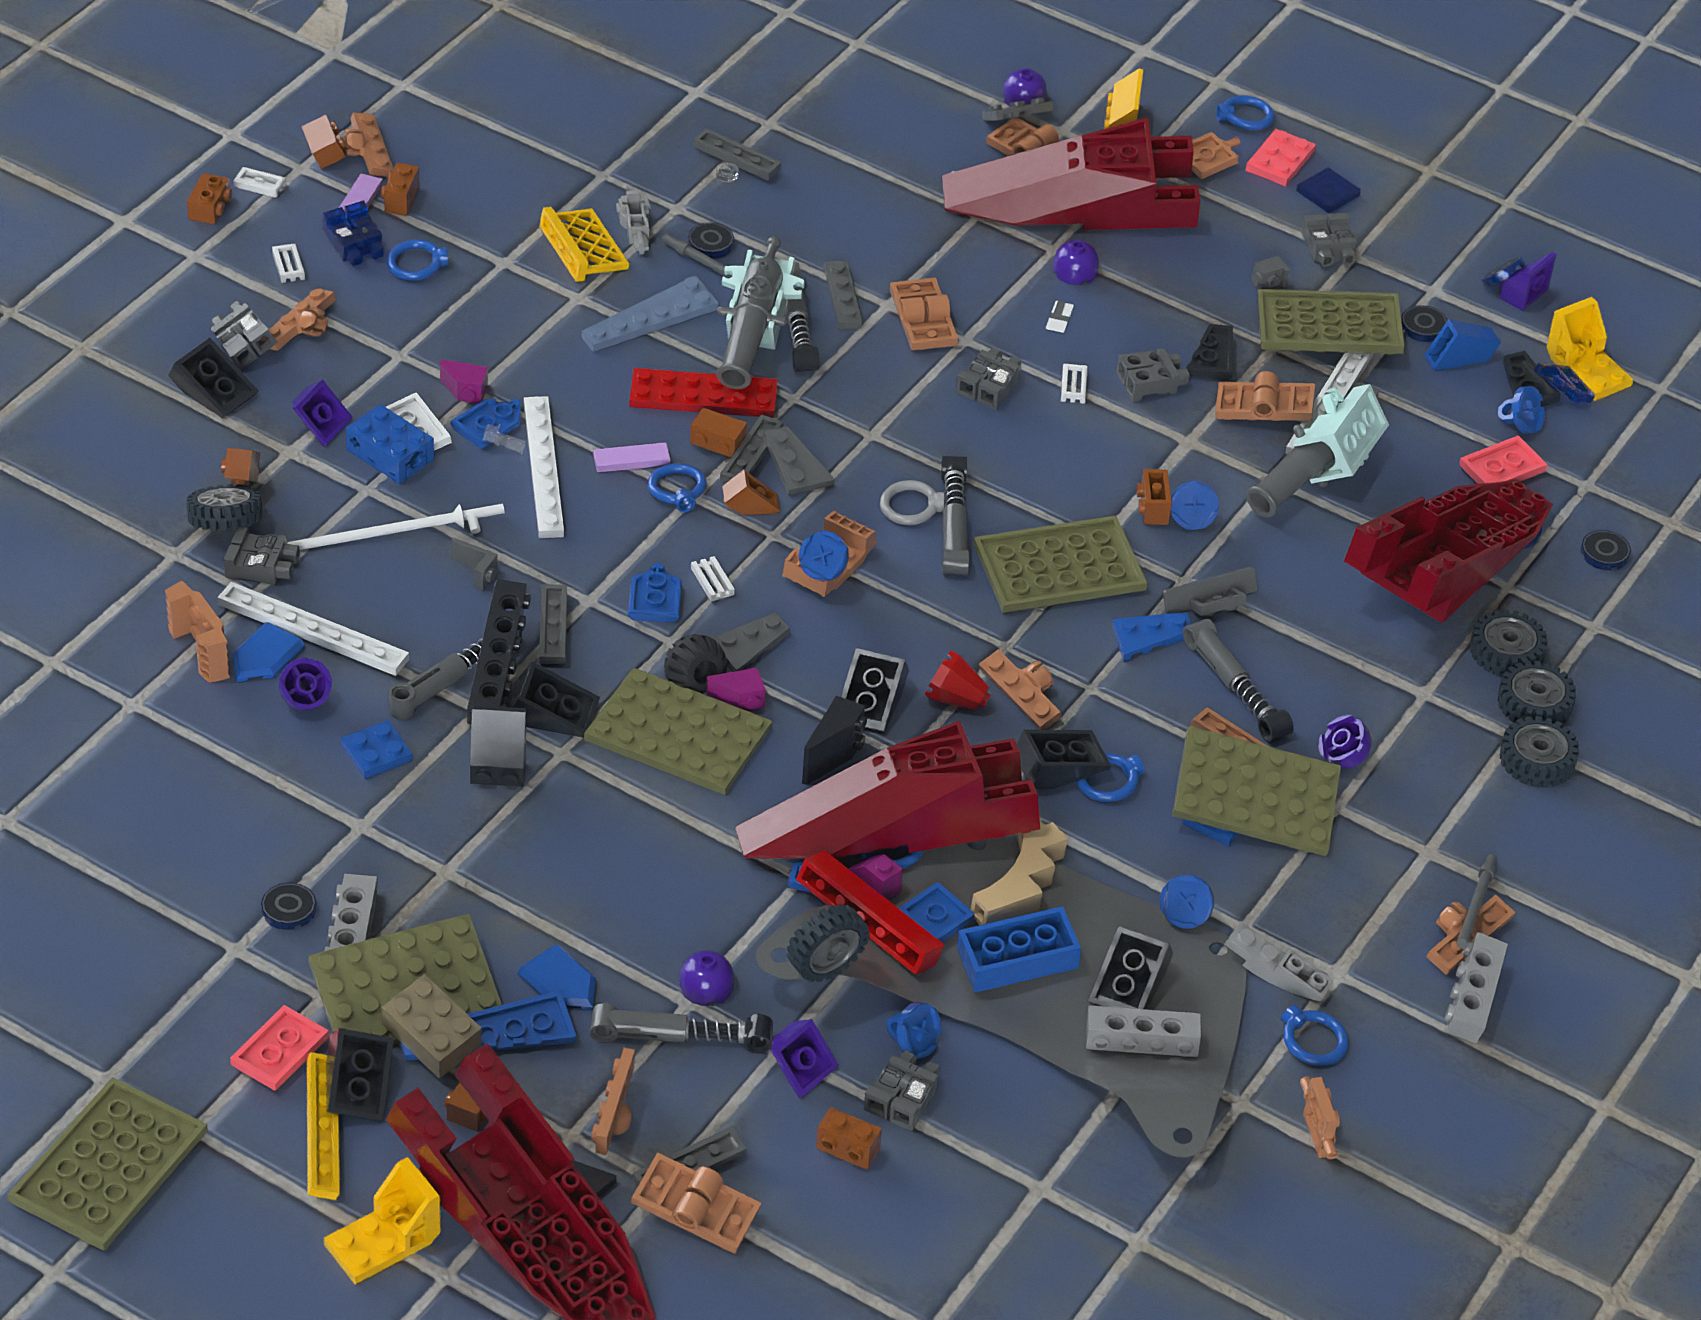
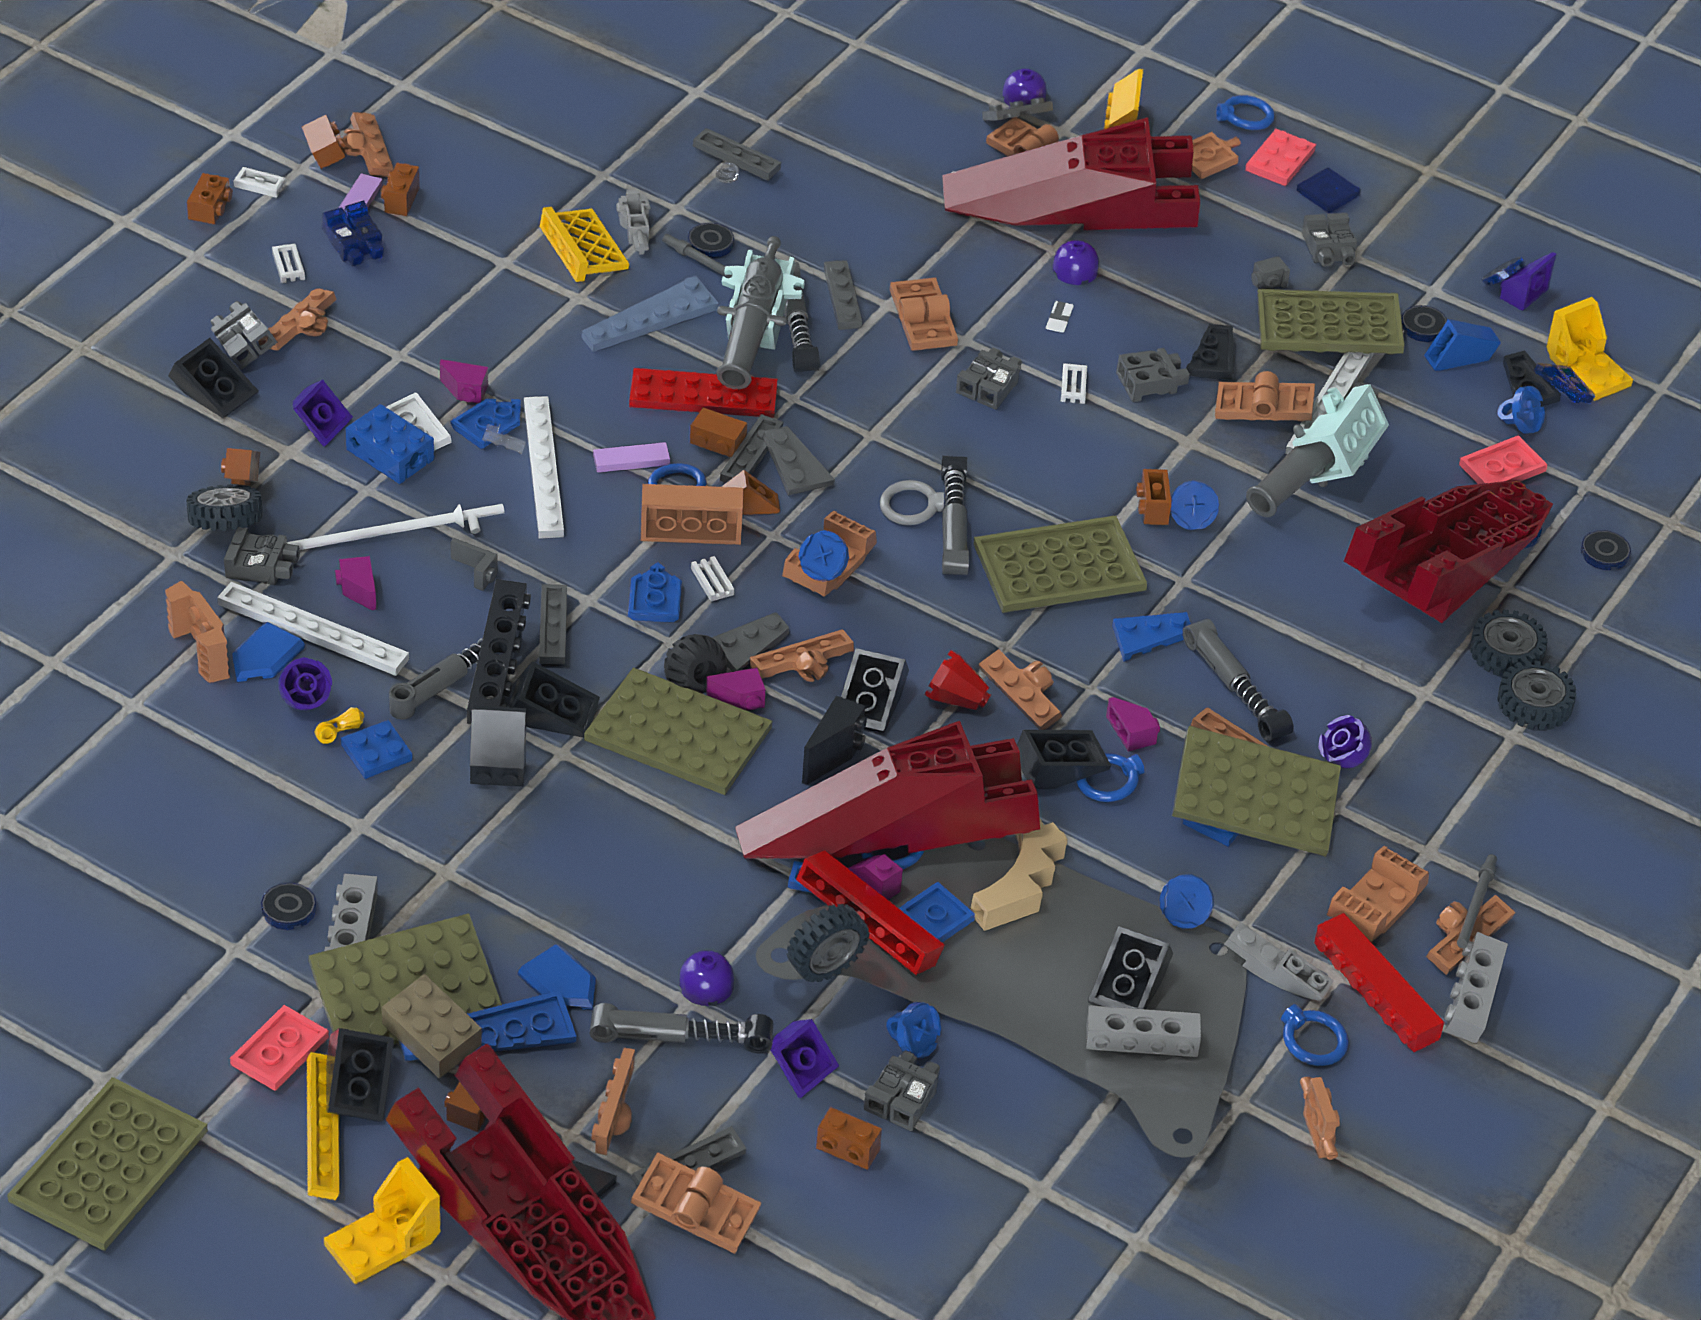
(351, 719): none -> yellow piece
(357, 580): none -> magenta slope
(439, 255): blue piece -> none
(691, 514): none -> nougat brick
(804, 657): none -> nougat plate
(1018, 949): blue brick -> none
(1132, 724): none -> magenta slope
(1212, 594): dark grey bracket -> none
(1379, 982): none -> red brick
(1381, 893): none -> nougat plate
(1539, 751): black wheel -> none

